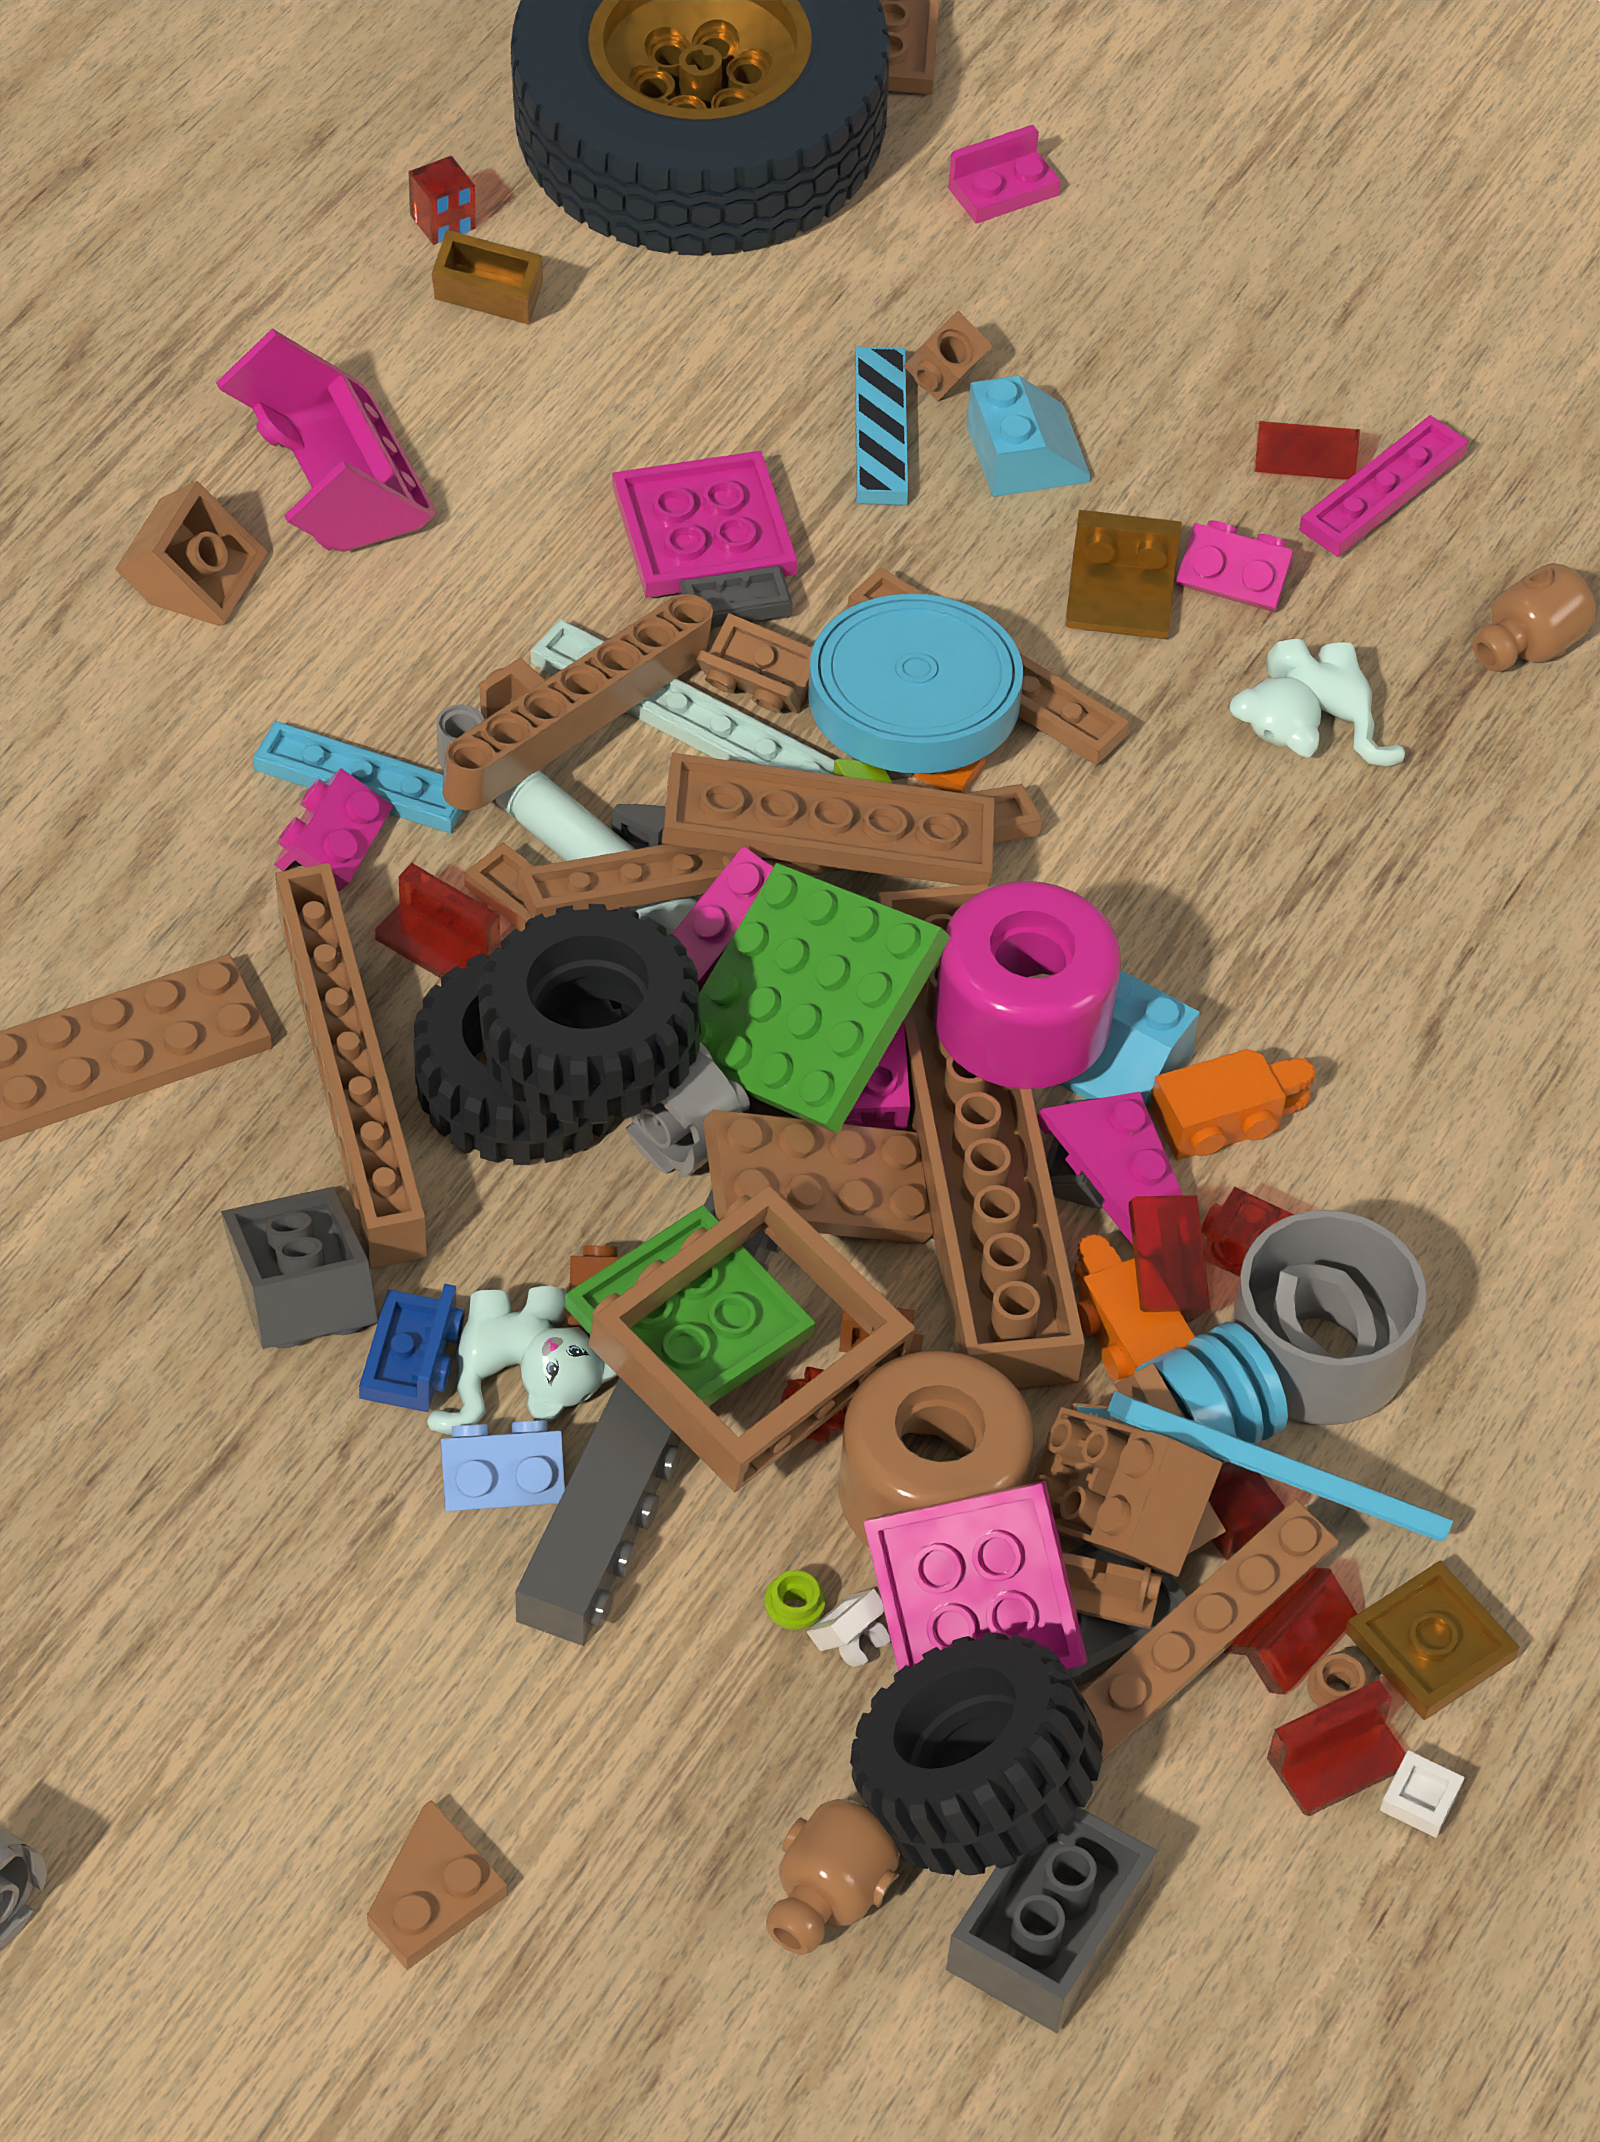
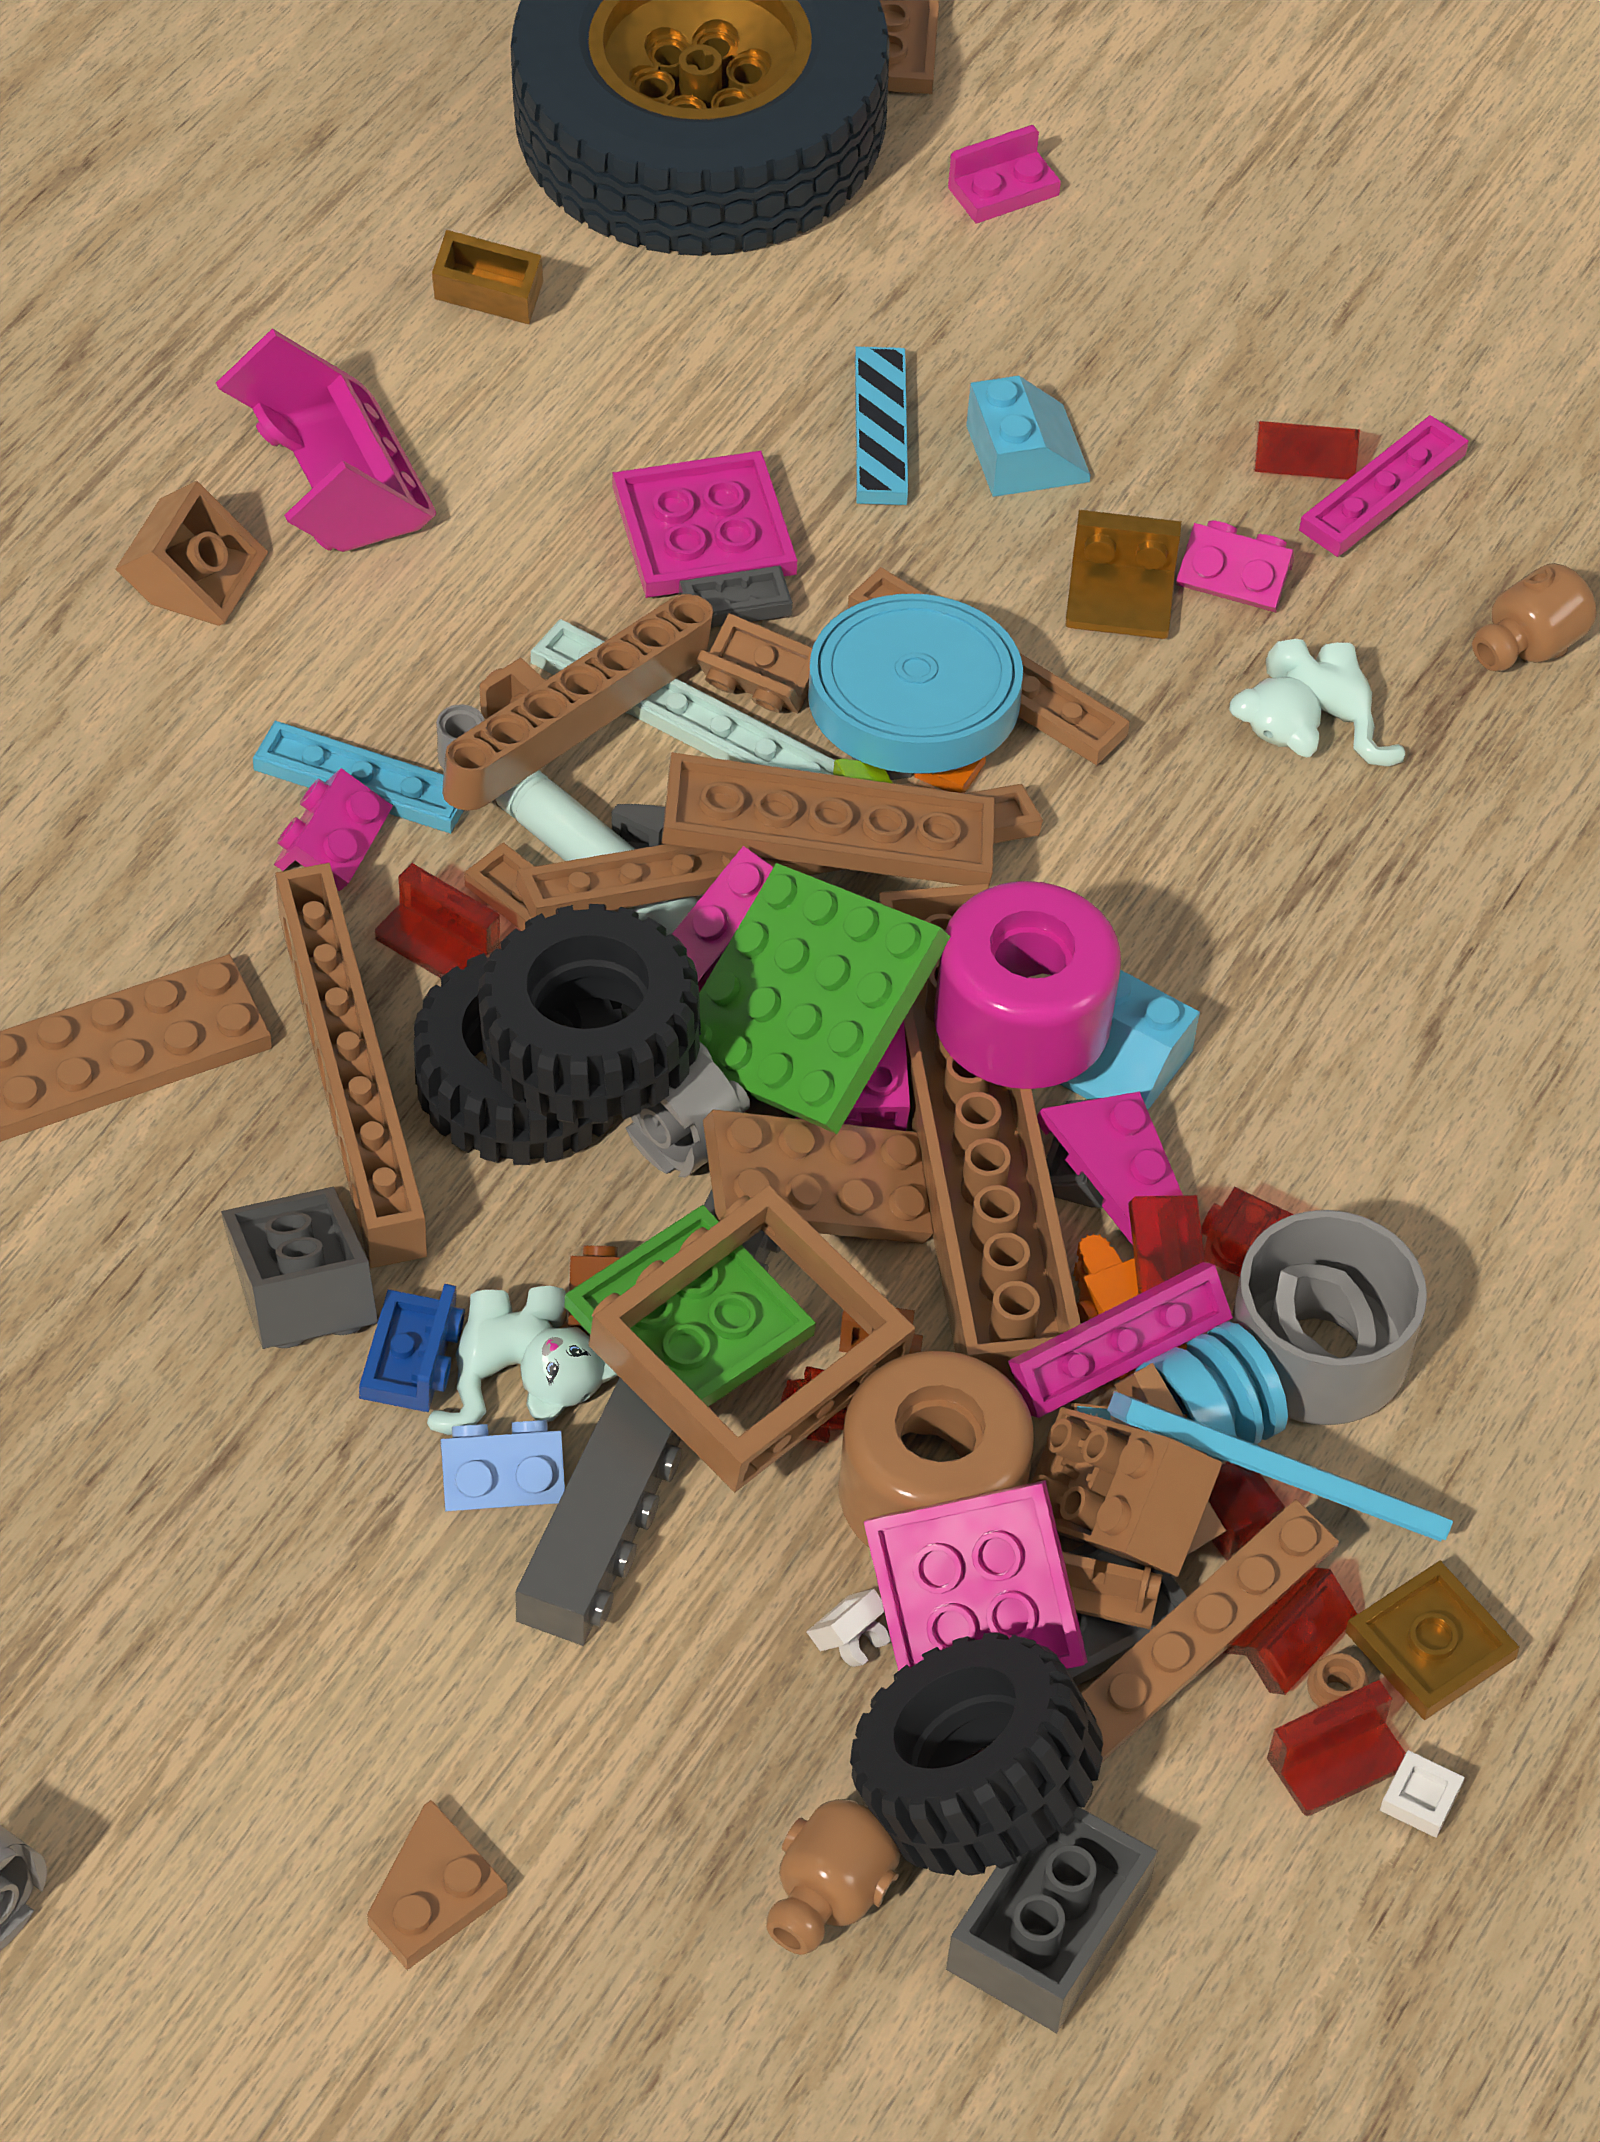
(442, 199): clear red brick -> none
(794, 1585): lime plate -> none
(947, 355): medium nougat brick -> none
(1120, 1339): none -> dark pink plate
(1227, 1100): orange hinge -> none

